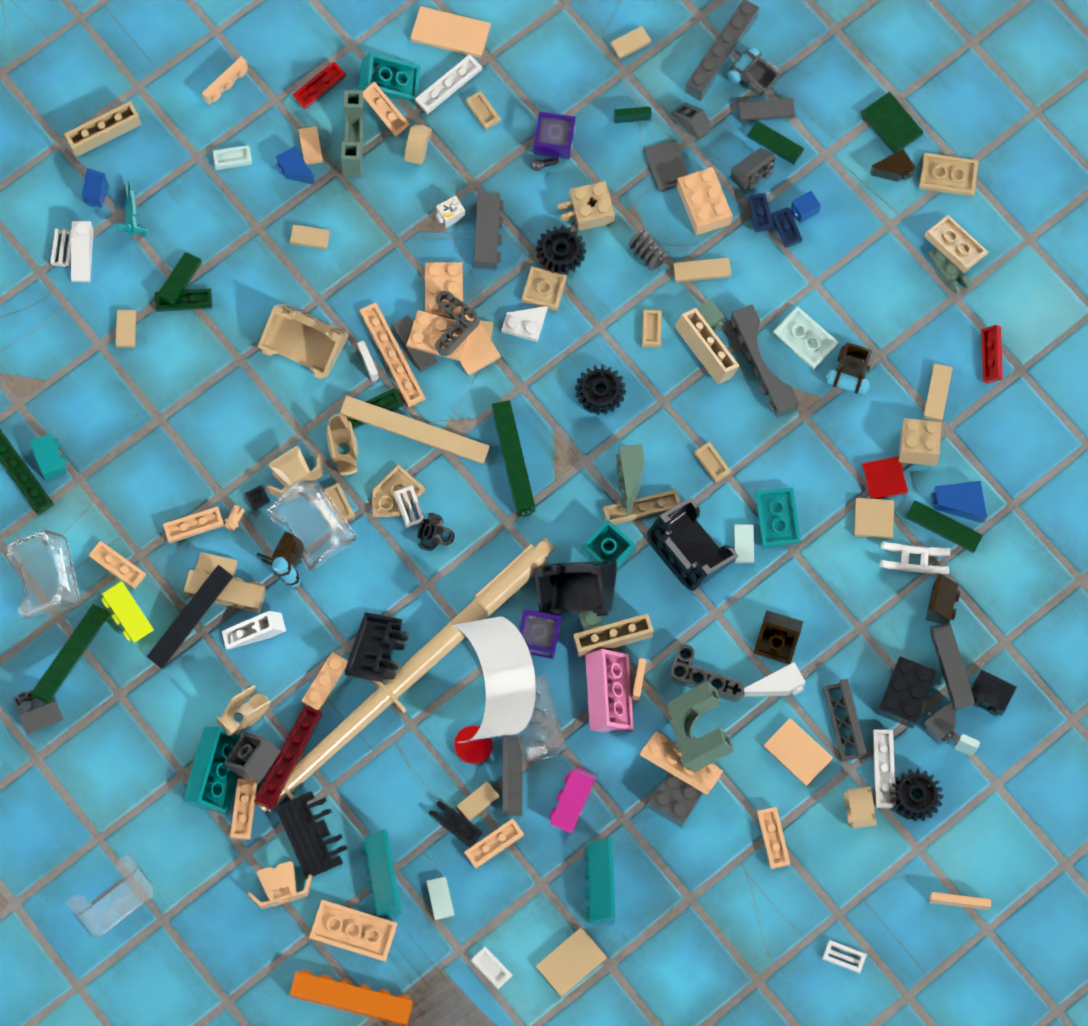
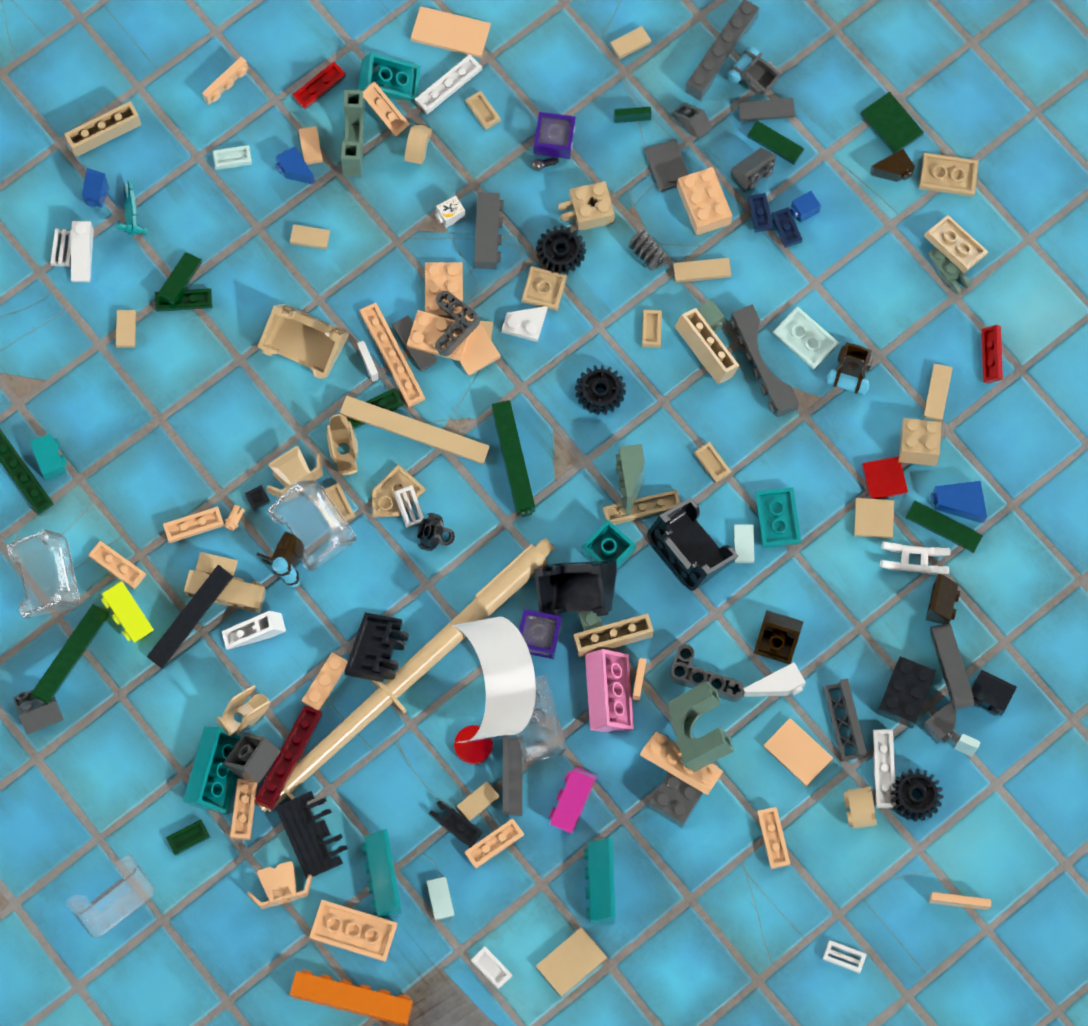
(188, 837): none -> dark green tile

